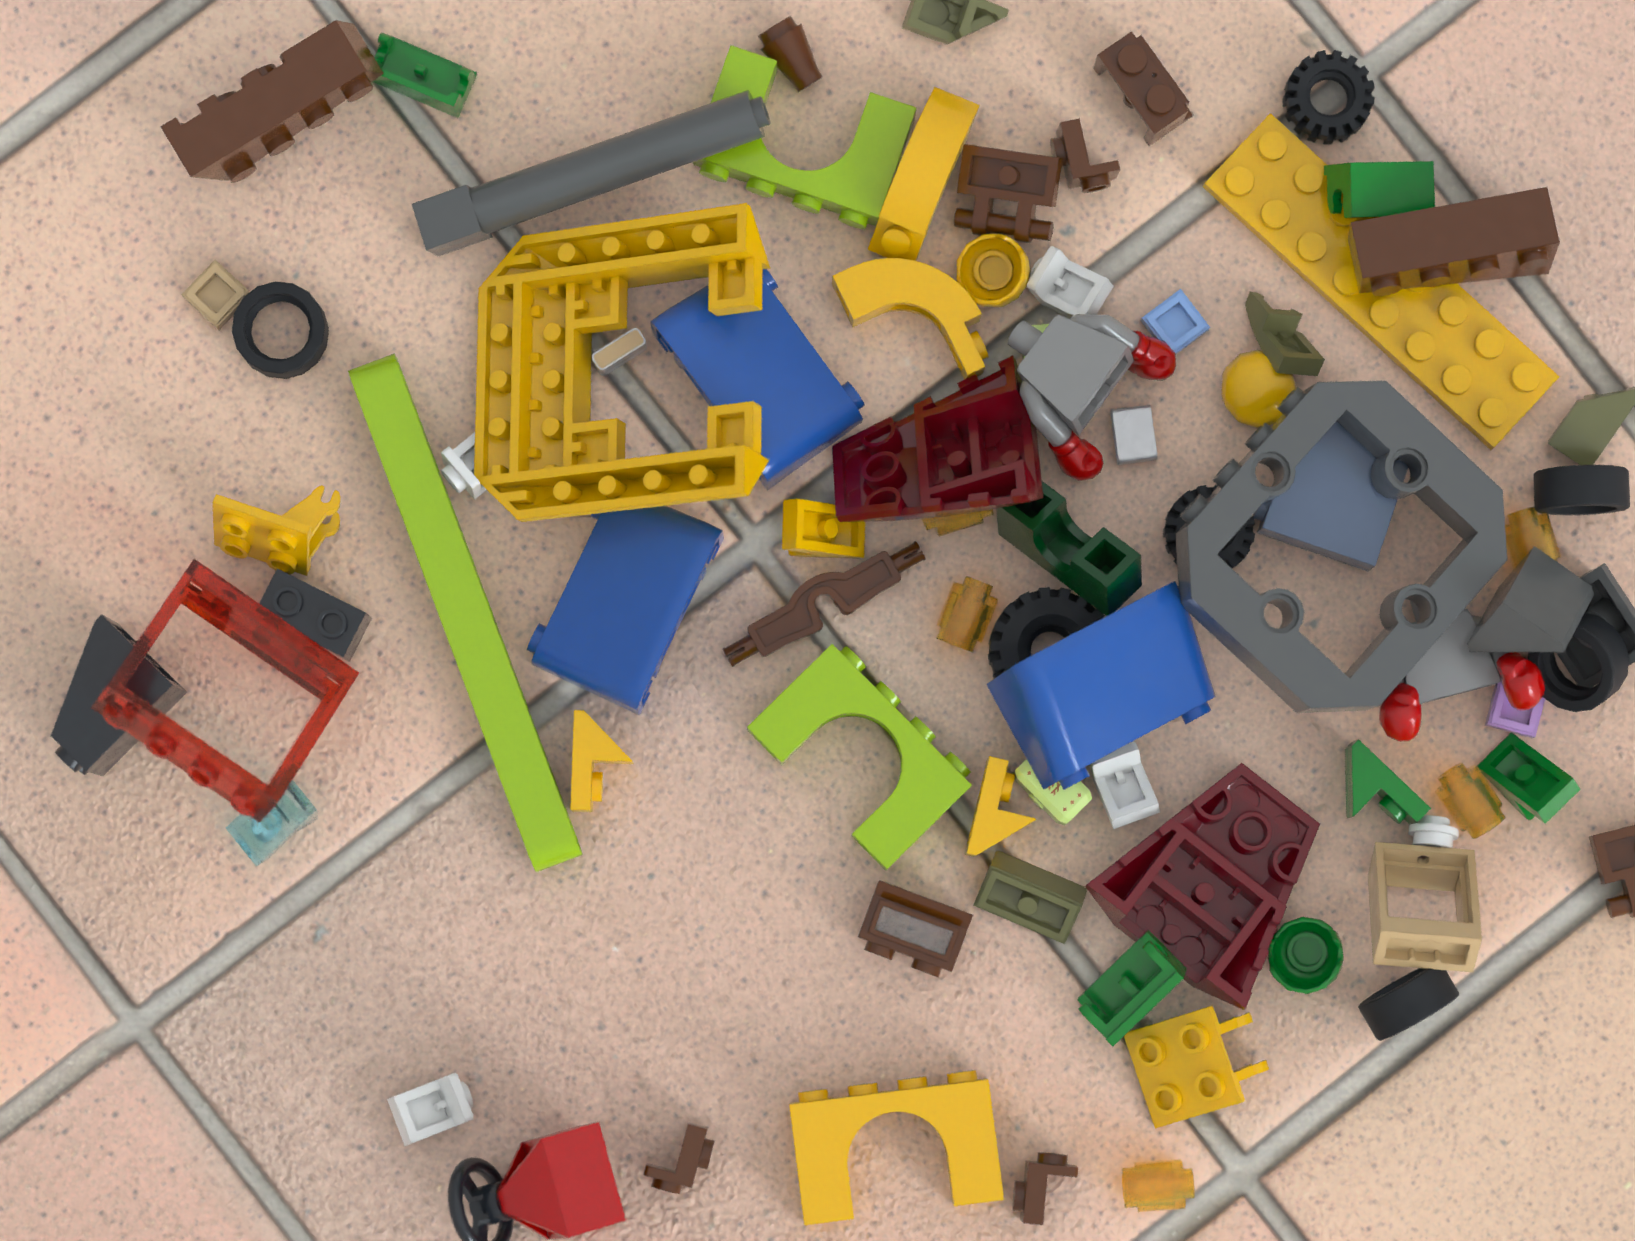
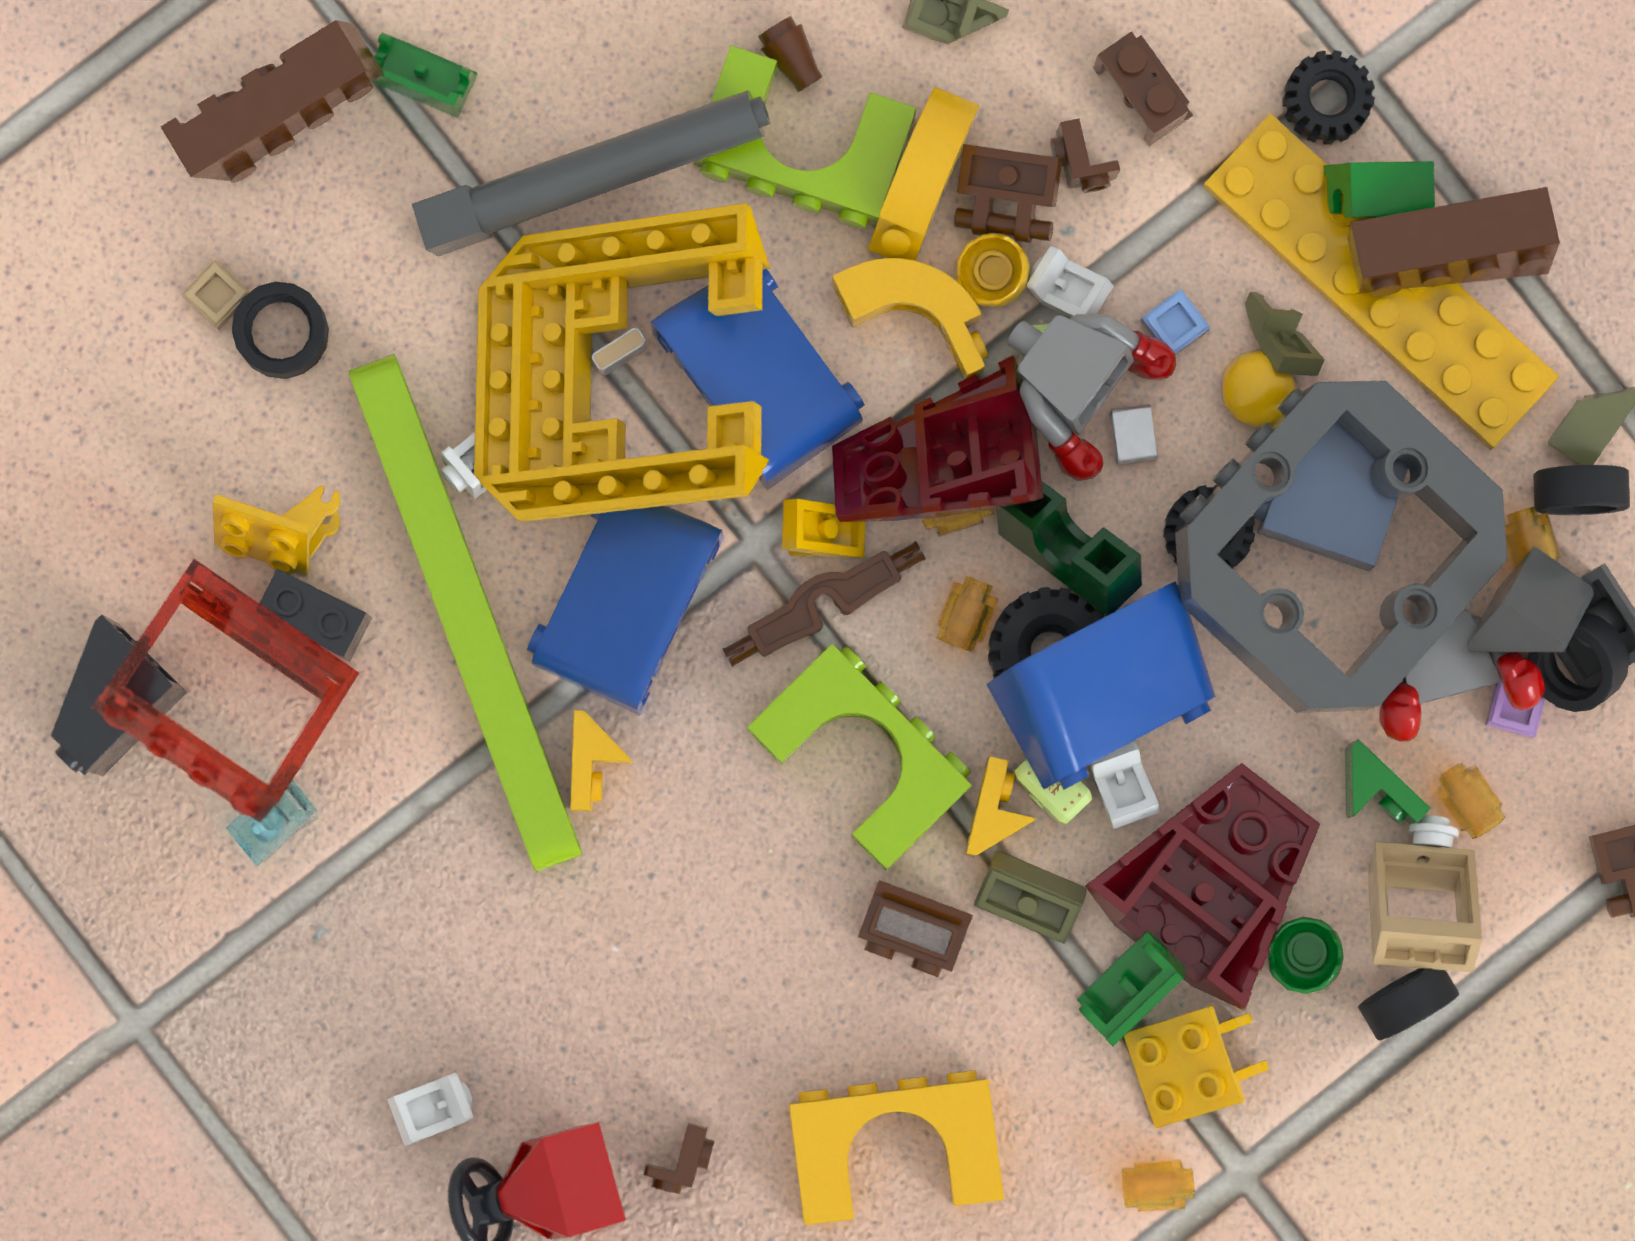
(1031, 1193): reddish brown bracket -> none
(1528, 779): green slope -> none

